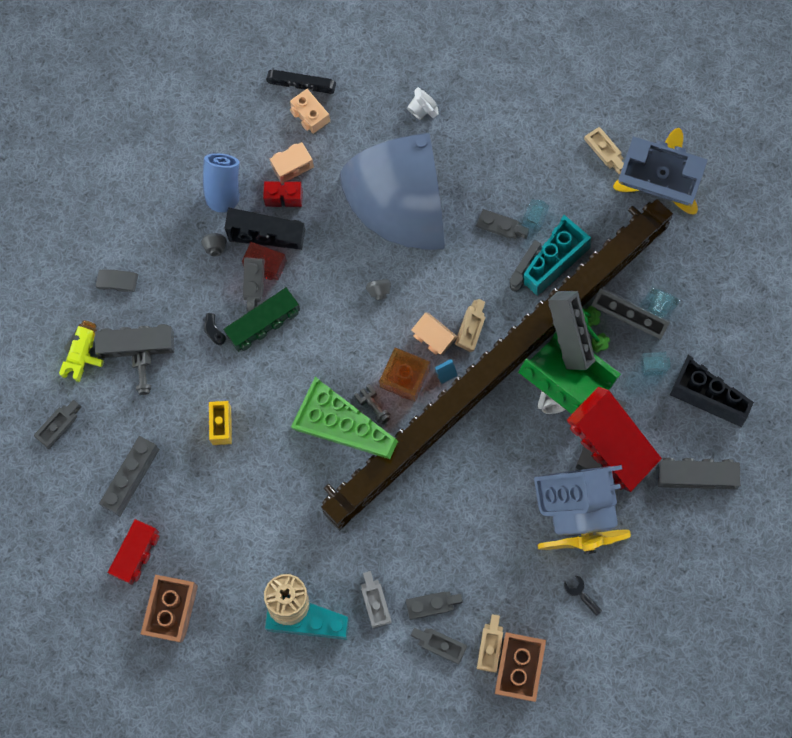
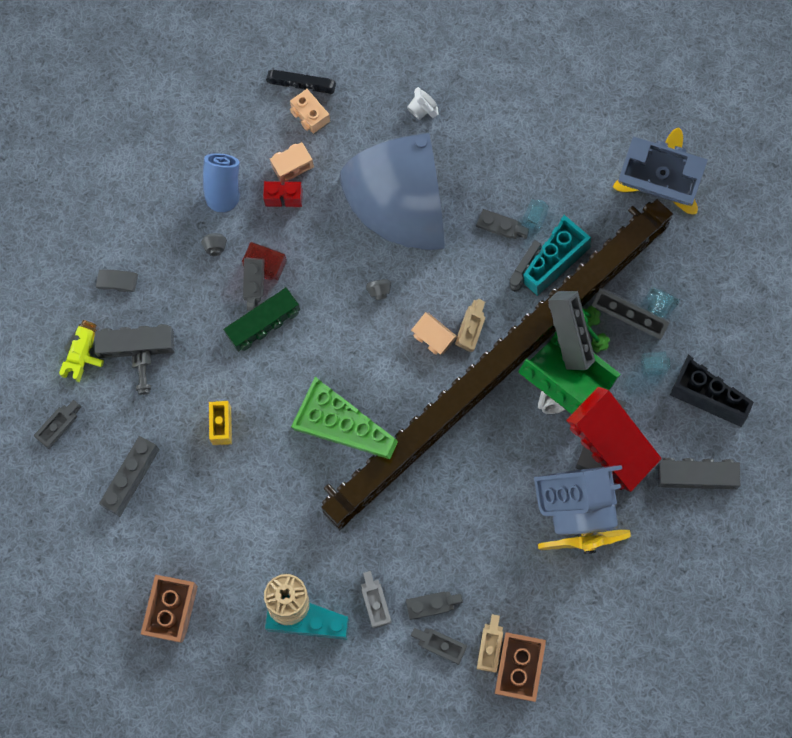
(134, 552): red brick -> none
(211, 330): black arm -> none
(263, 229): black wedge -> none
(382, 416): dark grey hinge -> none
(404, 374): clear orange brick -> none
(445, 371): dark azure slope -> none
(584, 597): black piece -> none
(605, 149): tan hinge -> none

